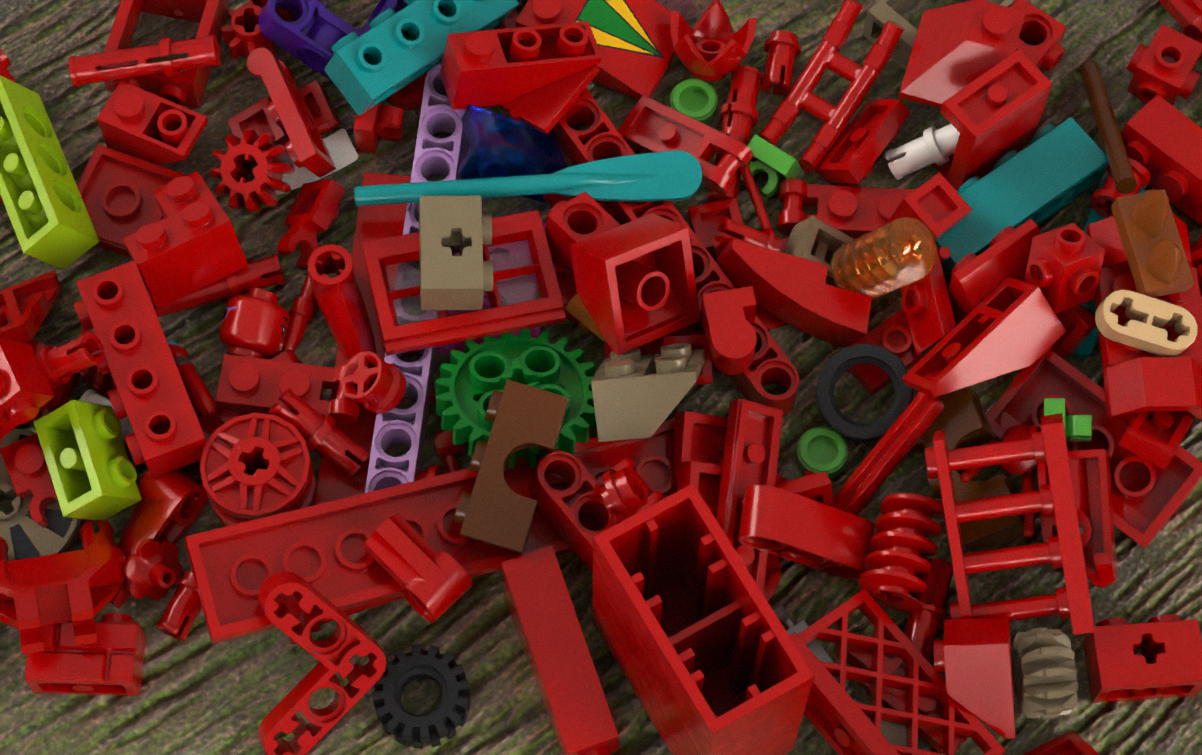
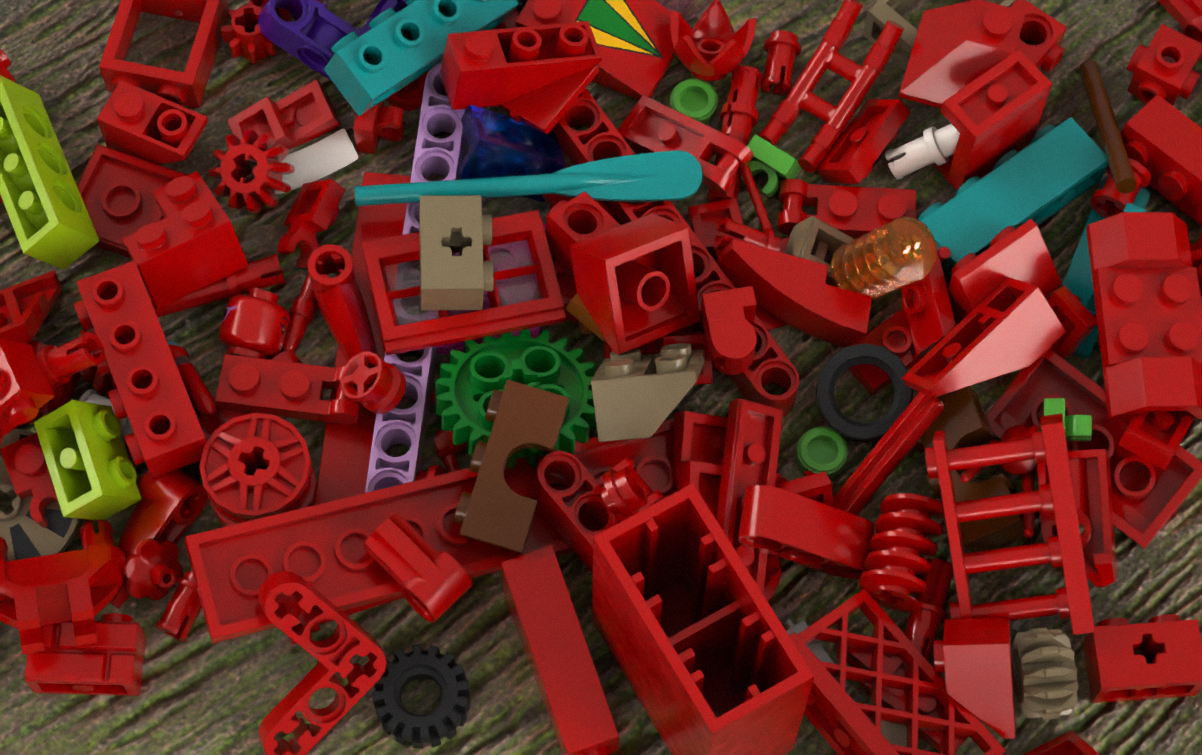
(201, 51): red pin -> none
(291, 112): red plate -> none
(320, 432): red pin -> none
(934, 205): red panel -> none
(1065, 266): red brick -> none
(1147, 317): tan beam -> none
(1152, 243): dark orange tile -> none

